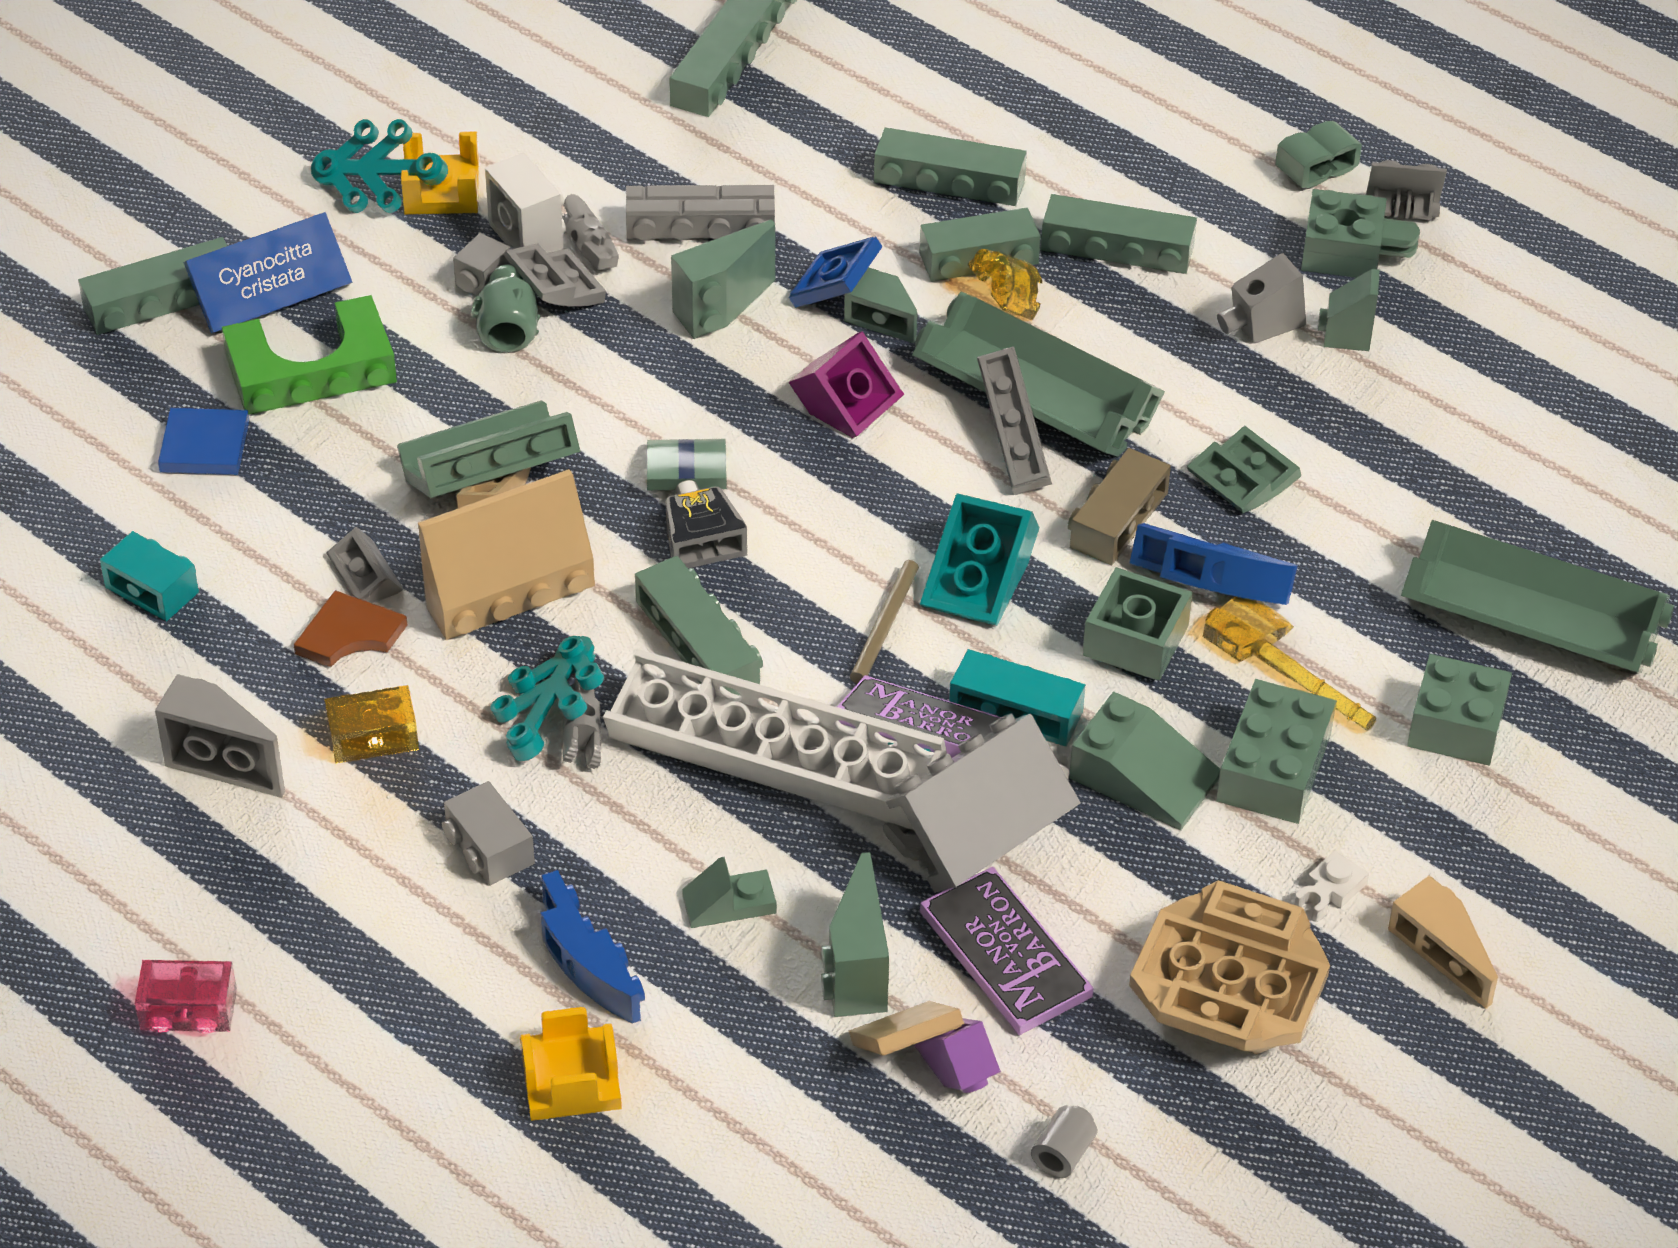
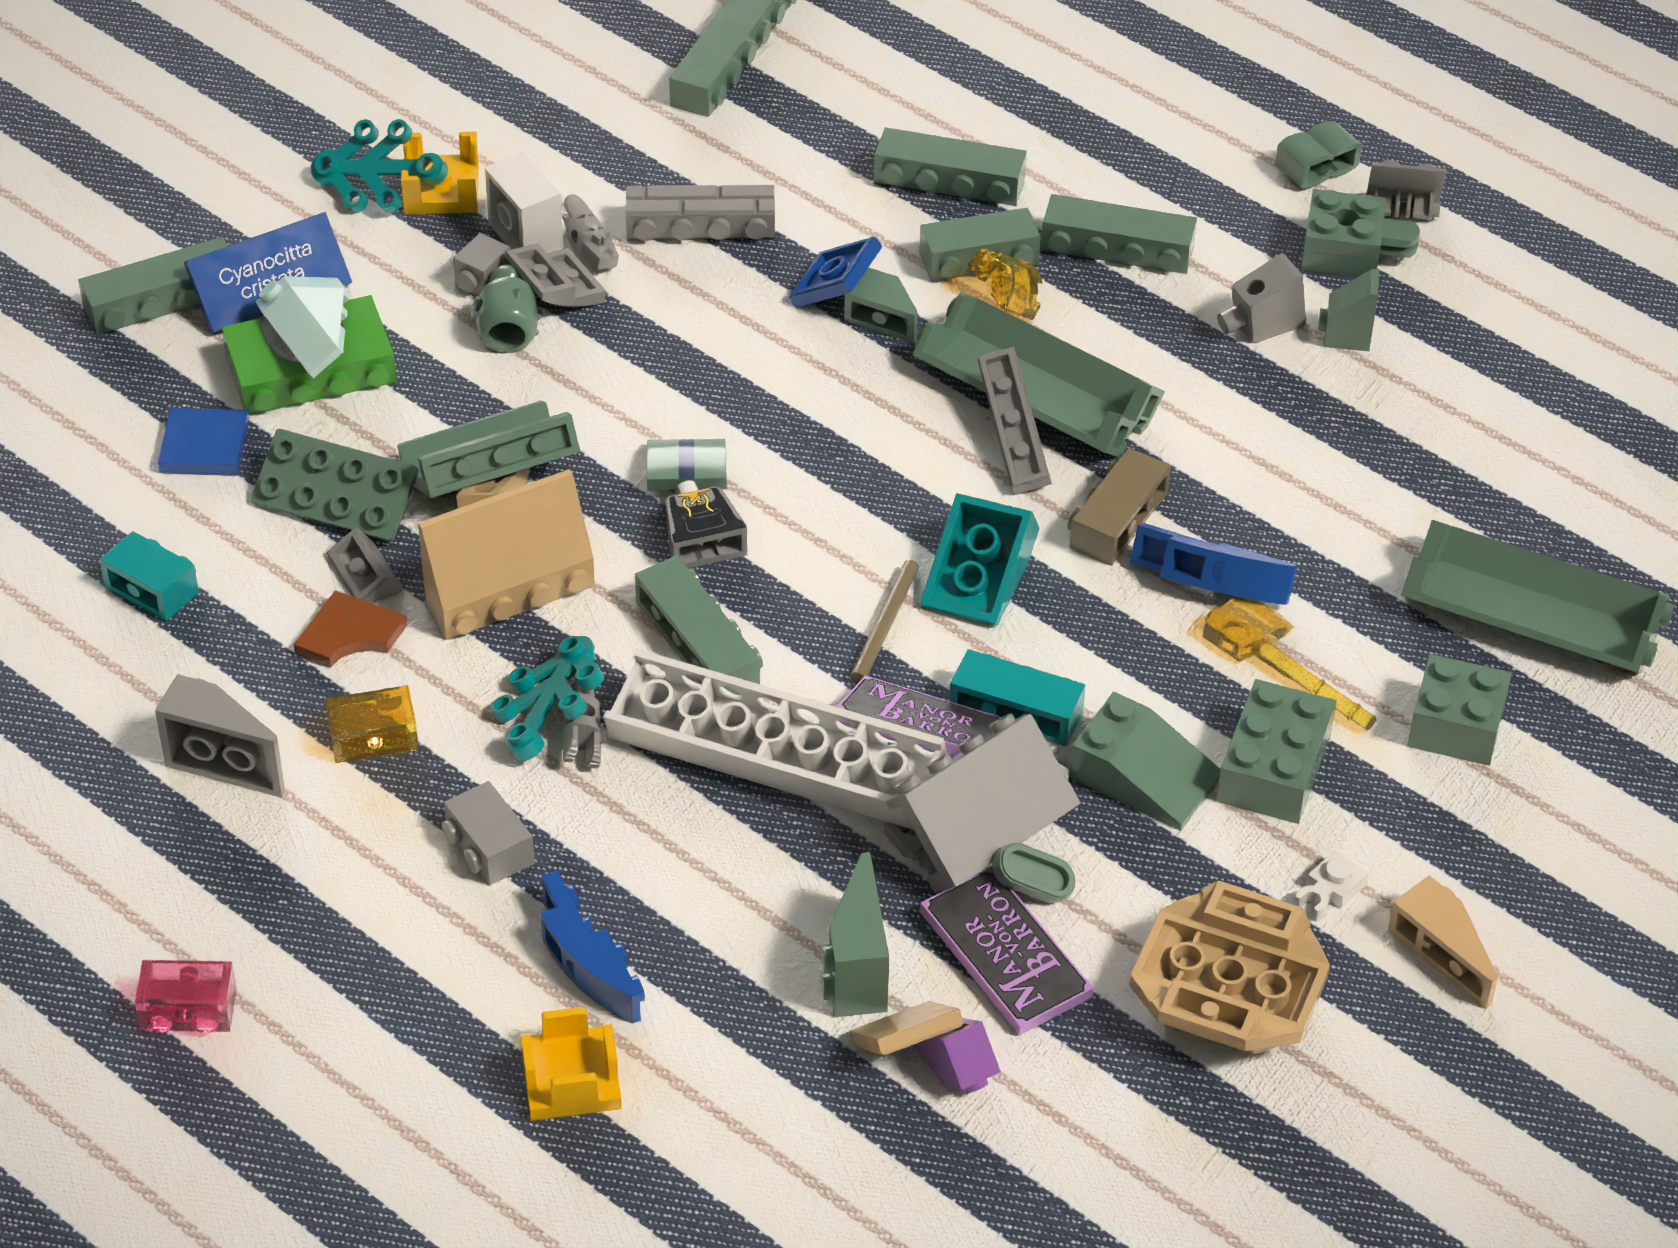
(307, 317): none -> light aqua wedge
(334, 484): none -> sand green bracket
(722, 278): sand green slope -> none
(723, 898): sand green slope -> none
(847, 386): magenta slope -> none
(1033, 872): none -> sand green tile
(1064, 1141): light grey brick -> none
(1137, 623): sand green brick -> none
(1245, 470): sand green slope -> none

